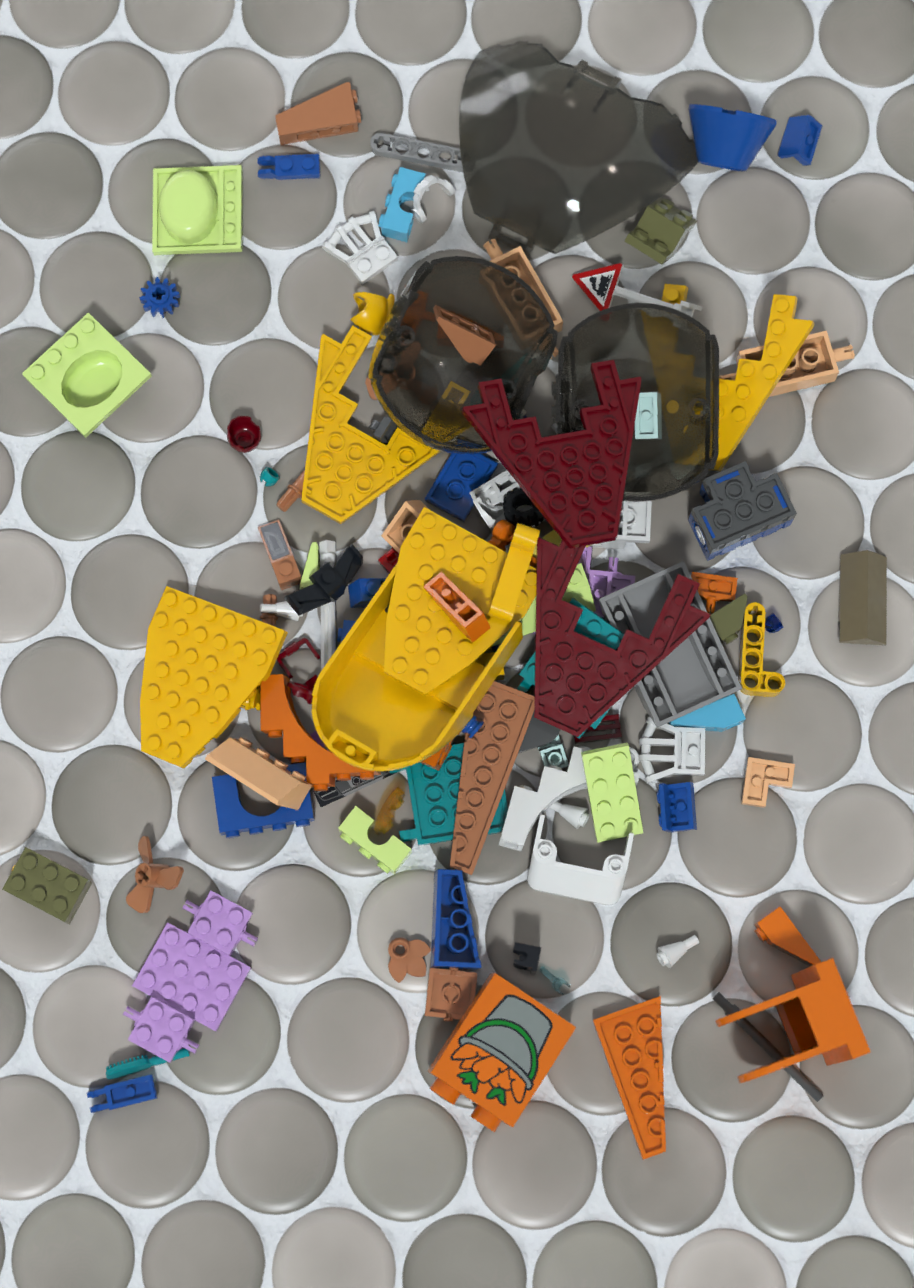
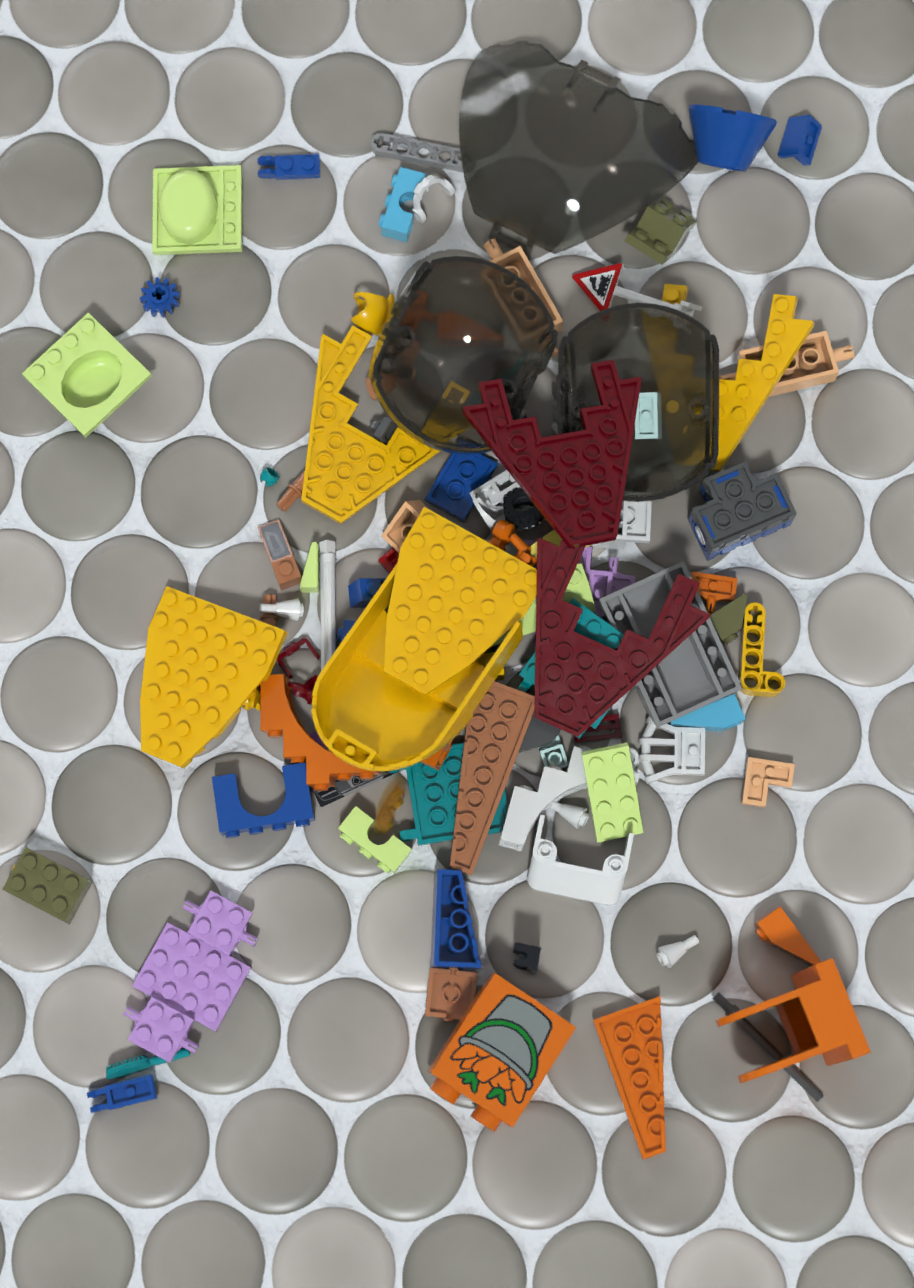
(149, 877): nougat piece -> none
(243, 434): dark red hair -> none
(260, 772): light nougat slope -> none
(320, 116): nougat slope -> none
(327, 583): black plate -> none
(368, 260): white plate -> none
(408, 962): nougat plate -> none
(457, 607): orange slope -> none
(469, 339): nougat slope -> none
(472, 726): blue bush -> none
(514, 572): yellow beam -> none
(557, 982): clear light blue hand -> none
(677, 807): blue bracket -> none
(773, 624): clear blue hinge -> none
(863, 598): dark tan slope -> none

